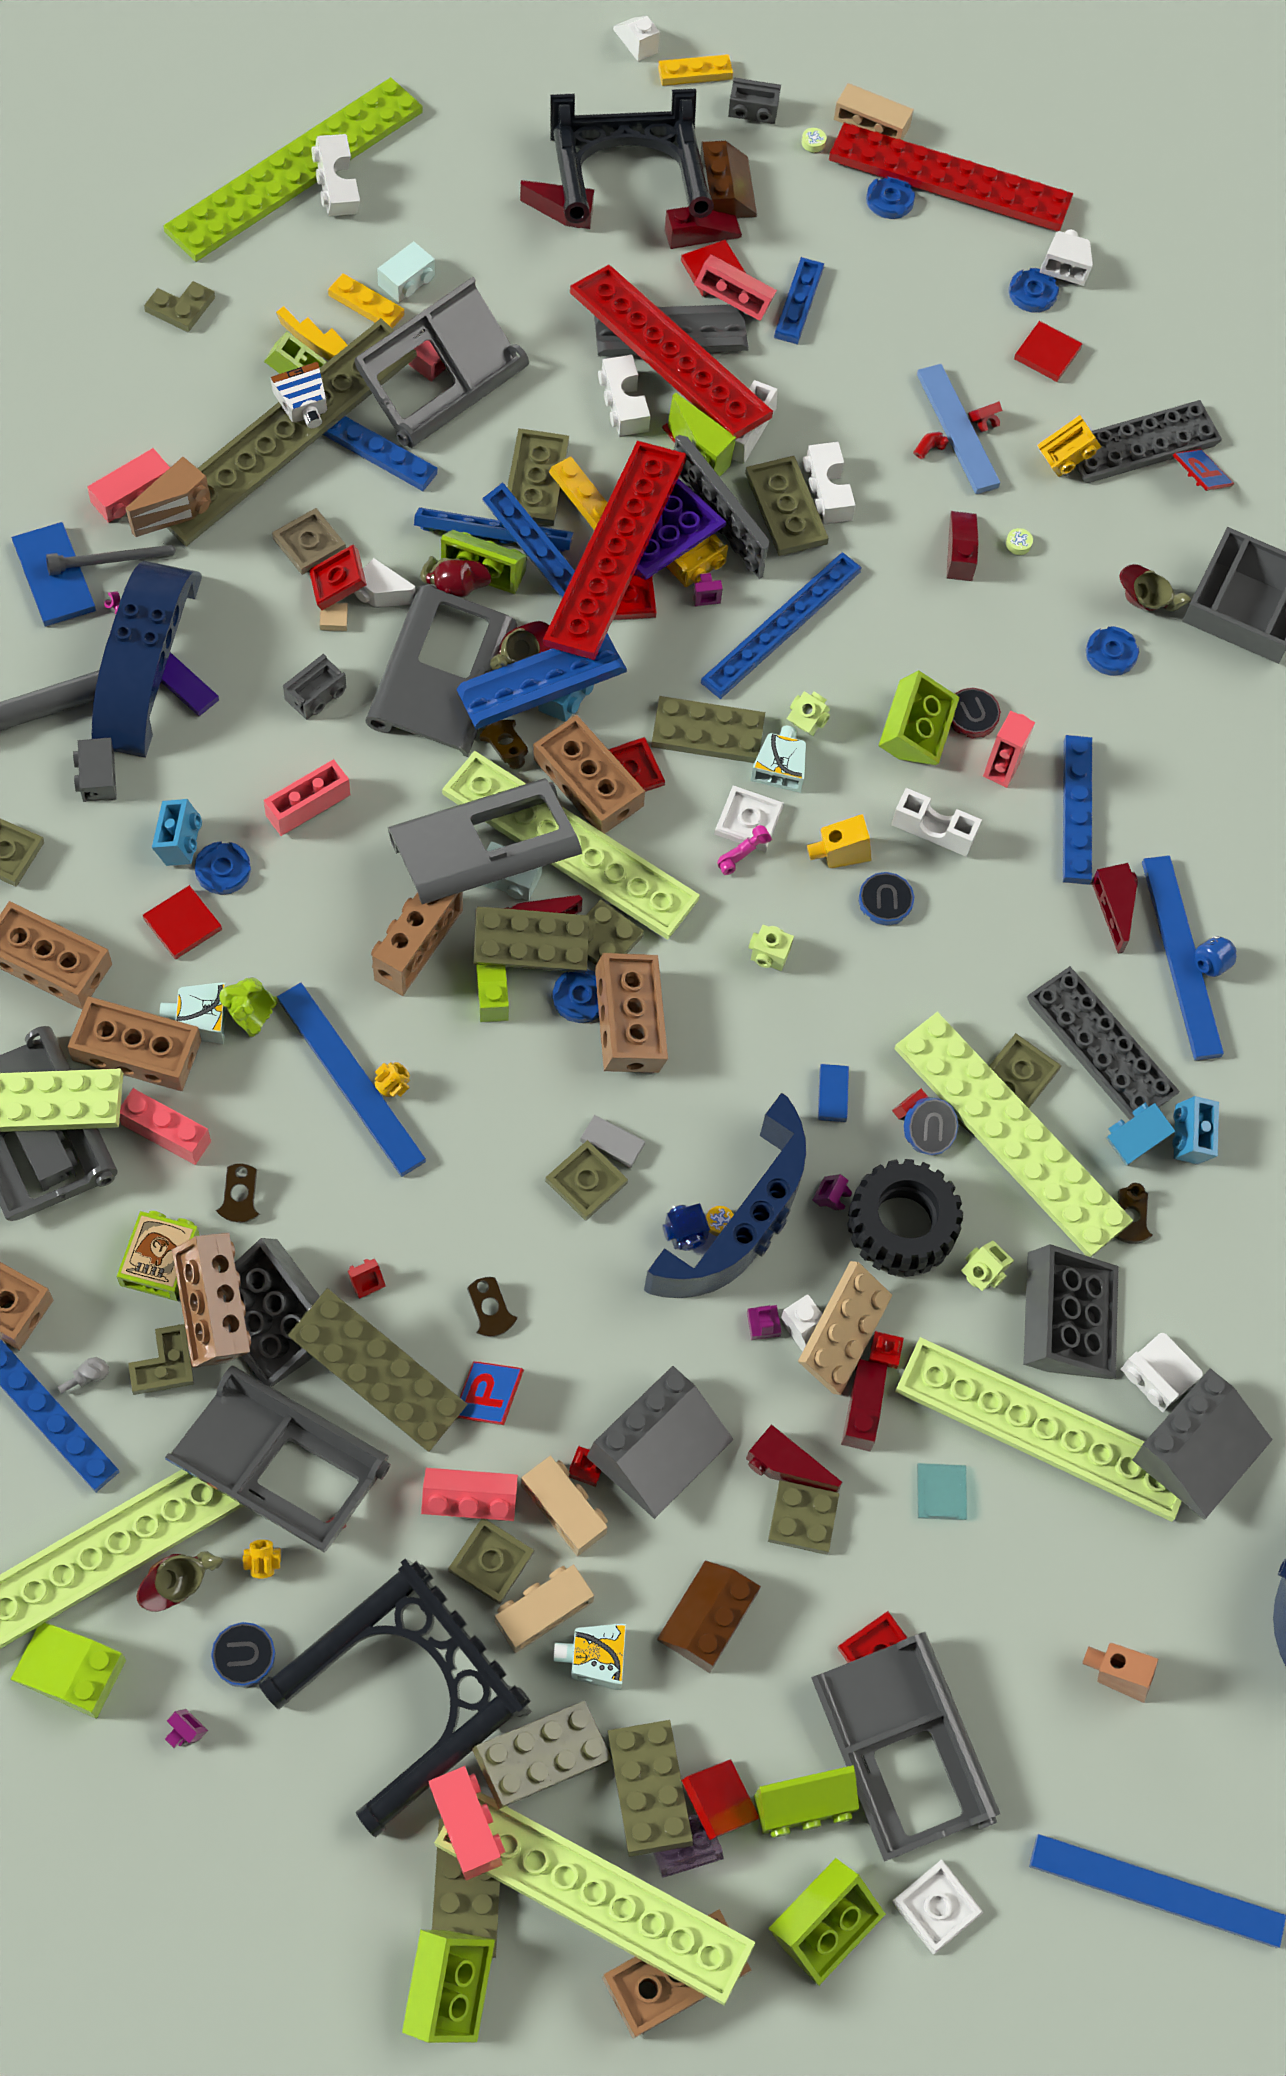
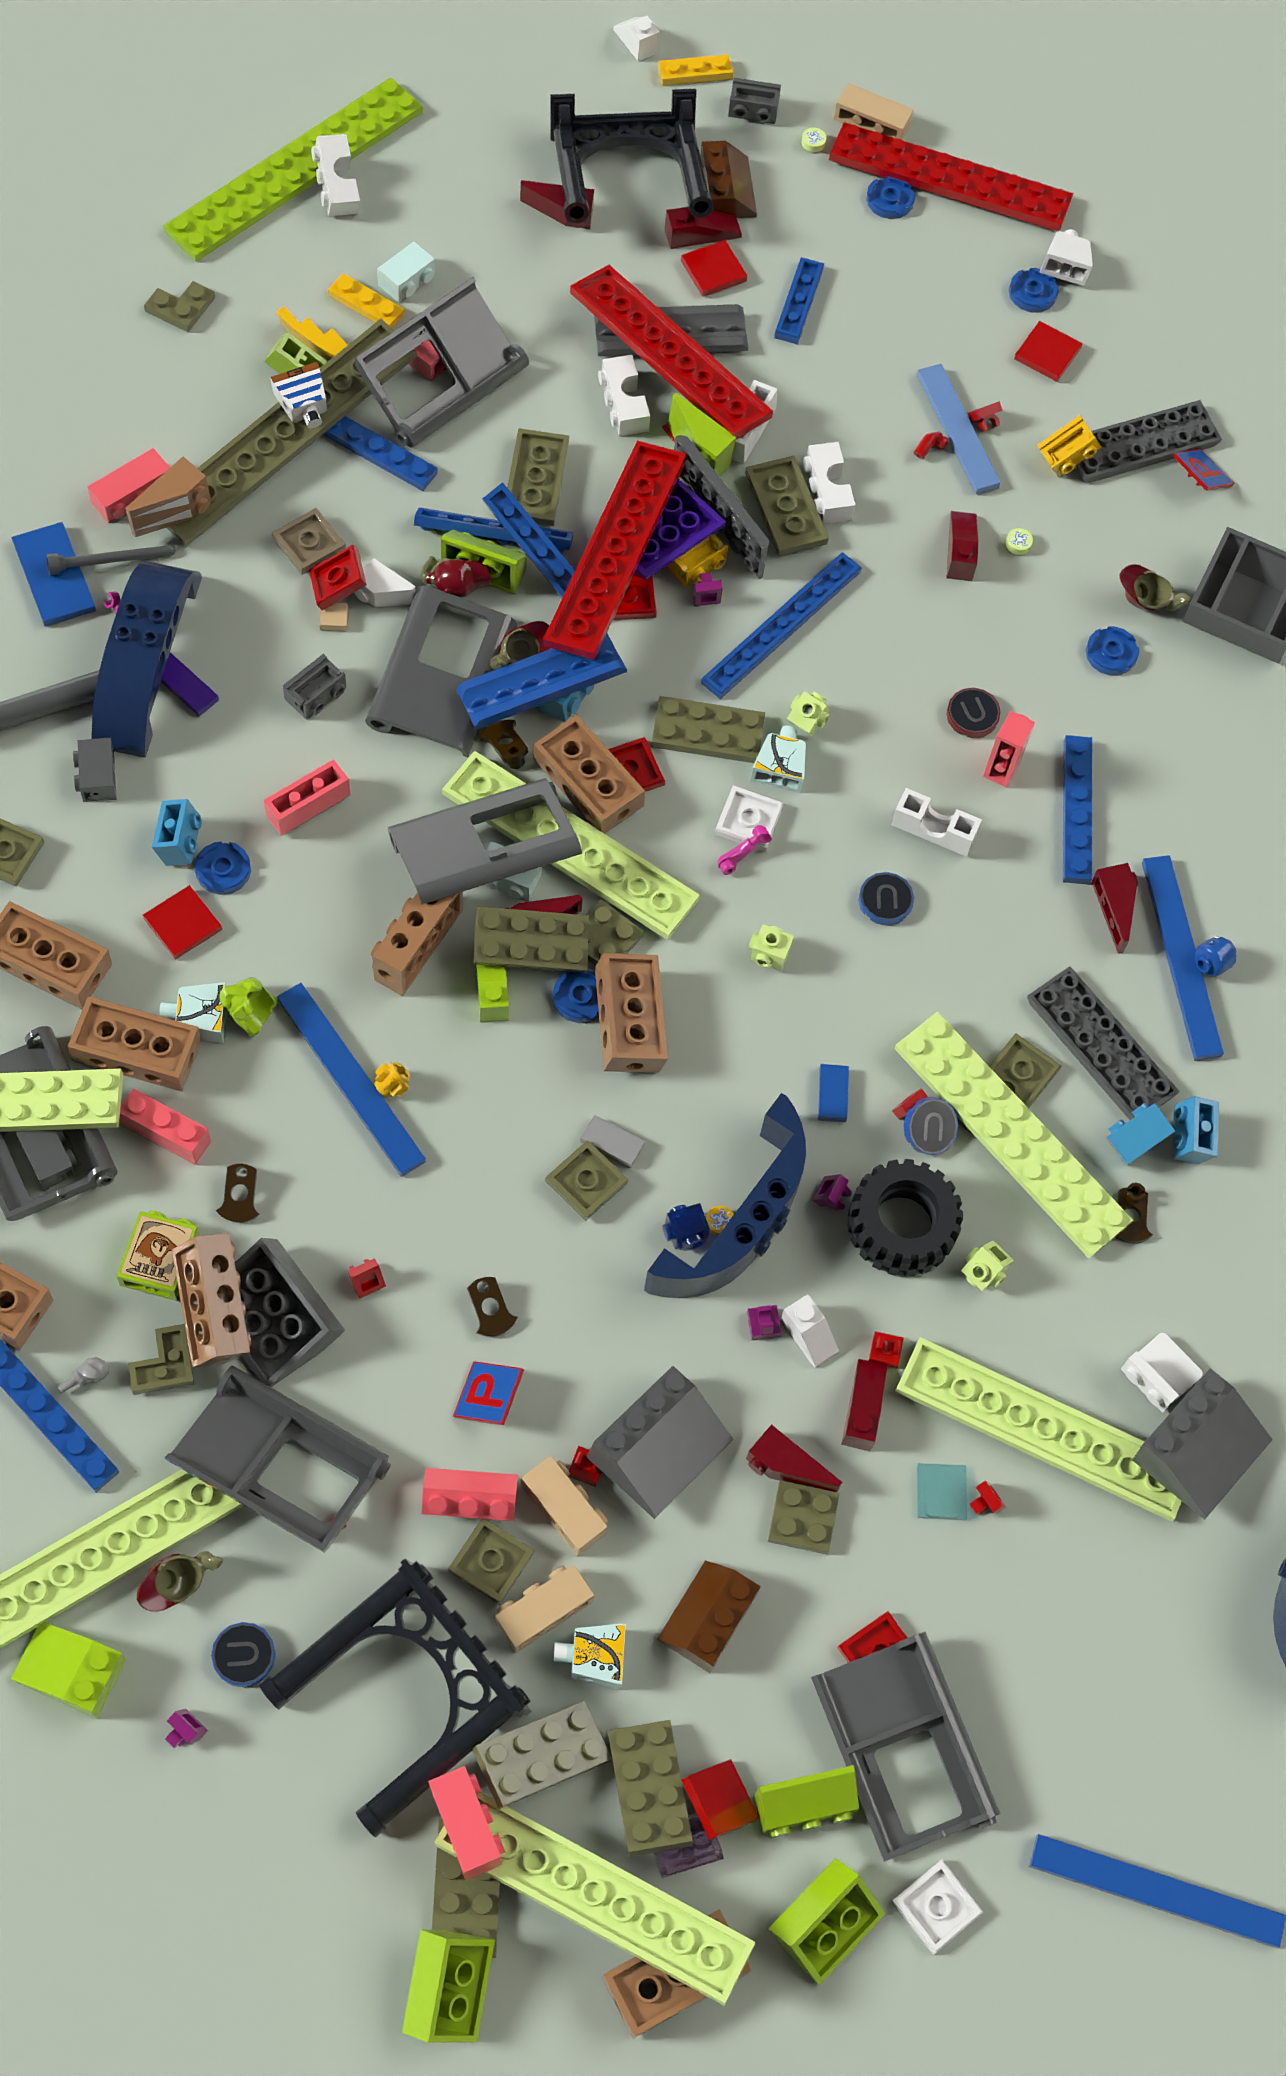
(261, 1559): yellow gear -> none
(377, 1369): olive plate -> none
(579, 490): yellow plate -> none
(735, 287): coral brick -> none
(843, 843): yellow torso -> none
(845, 1328): tan plate -> none
(919, 719): lime slope -> none
(988, 1499): none -> red tile
(1071, 1313): dark grey slope -> none
(1134, 1673): nougat torso -> none

